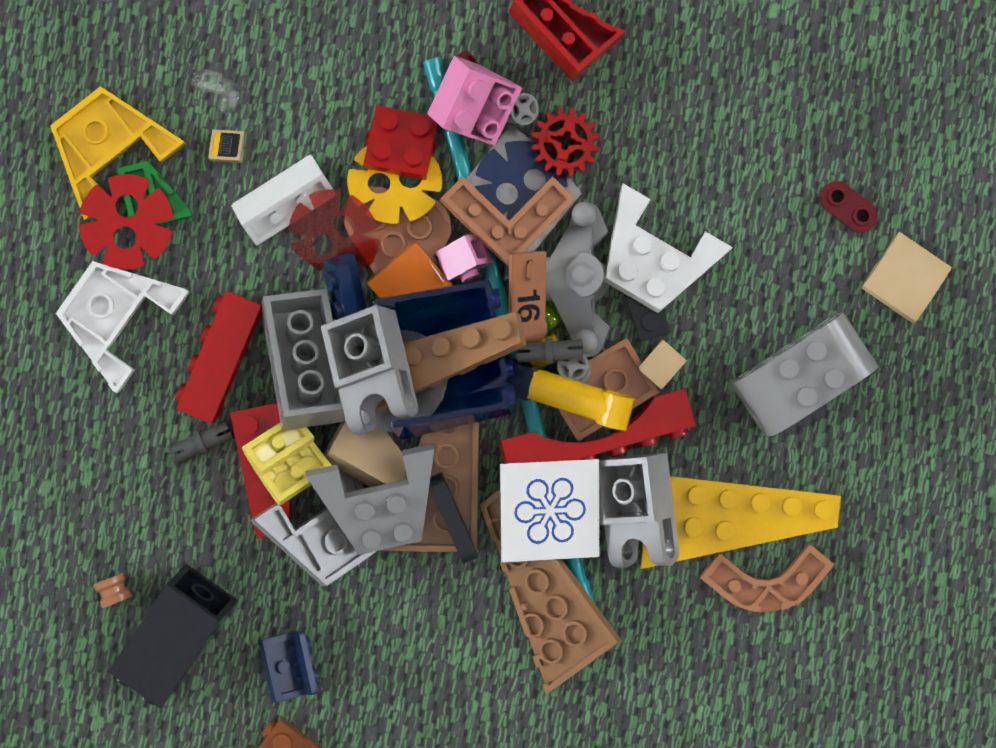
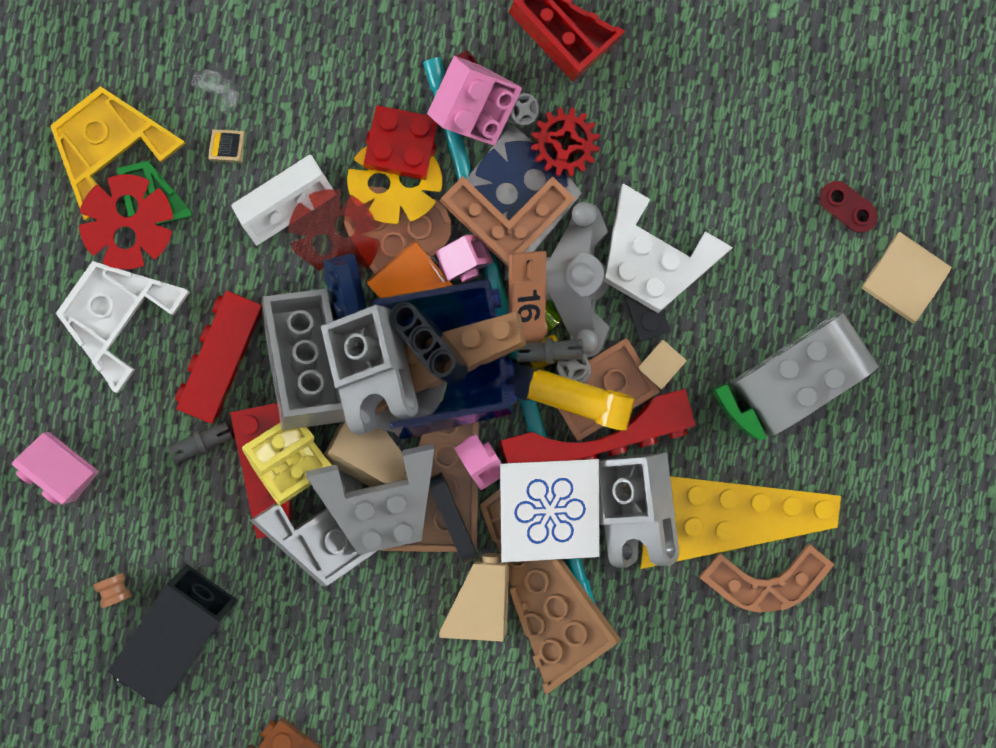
(54, 469): none -> bright pink slope
(289, 665): dark blue bracket -> none
(417, 335): none -> black beam
(479, 461): none -> bright pink brick
(482, 603): none -> tan slope
(743, 419): none -> green slope

